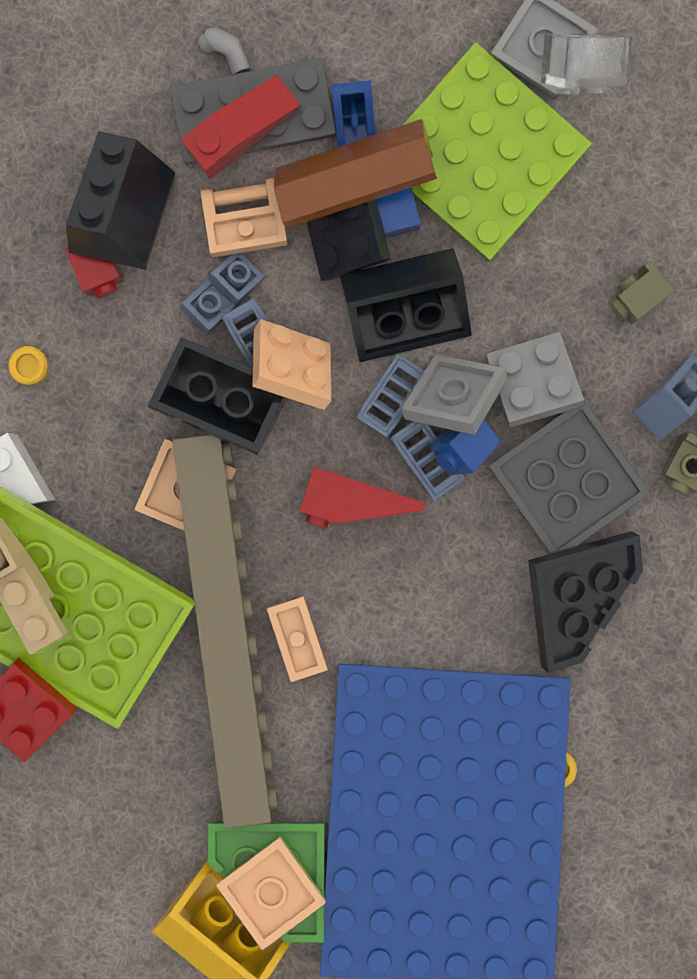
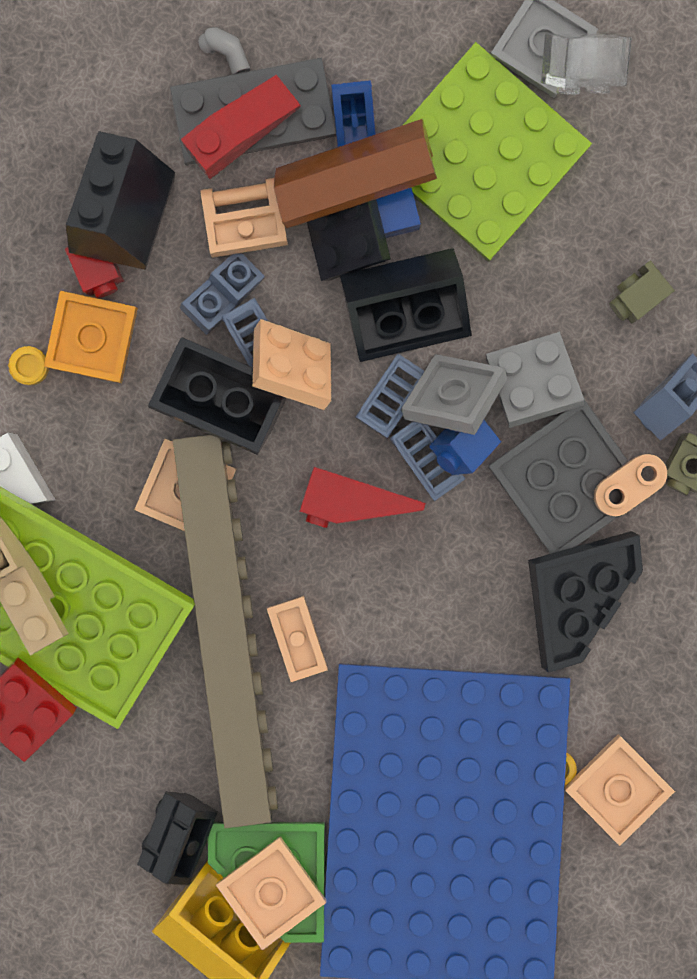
(90, 337): none -> light orange plate
(177, 838): none -> black brick
(619, 789): none -> light nougat plate
(630, 484): none -> light nougat plate

